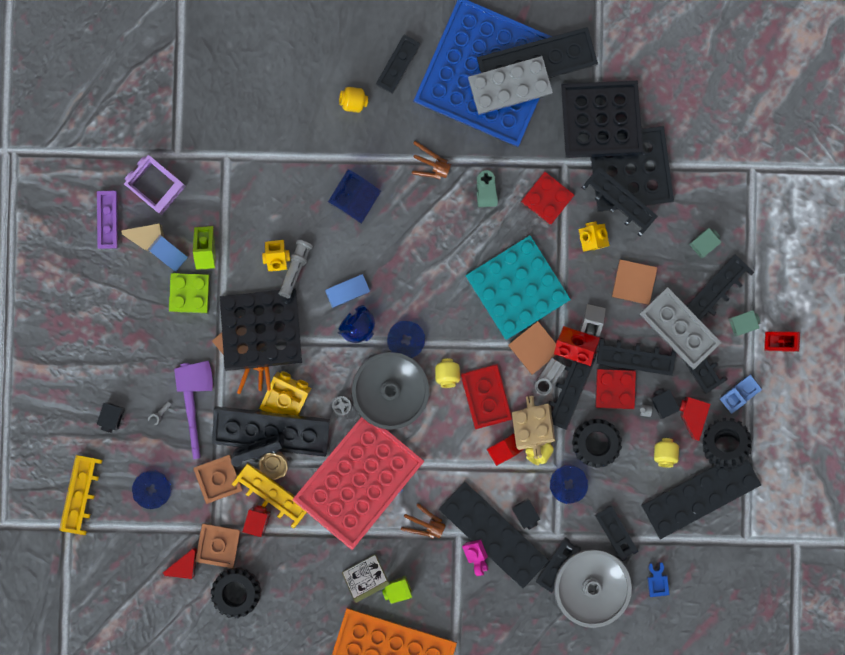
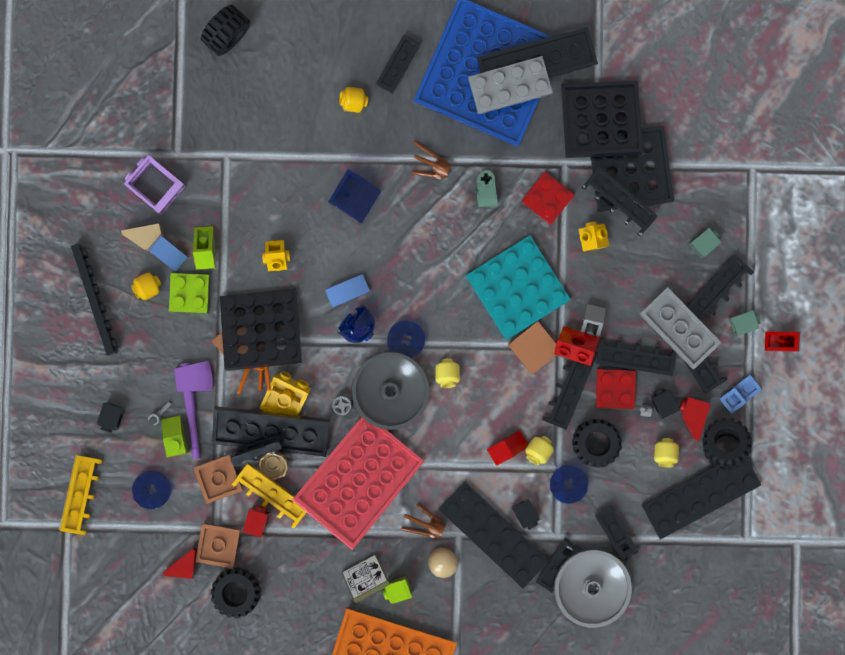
(92, 291): none -> black plate
(107, 220): medium lavender plate -> none
(146, 286): none -> yellow head
(174, 436): none -> lime slope
(225, 30): none -> black tyre
(298, 260): light grey pin -> none
(442, 562): none -> tan hair
(476, 553): dark pink plate -> none
(486, 396): red tile -> none
(533, 427): tan plate -> none
(550, 375): light grey piece -> none
(634, 282): nougat tile -> none
(658, 583): blue plate -> none

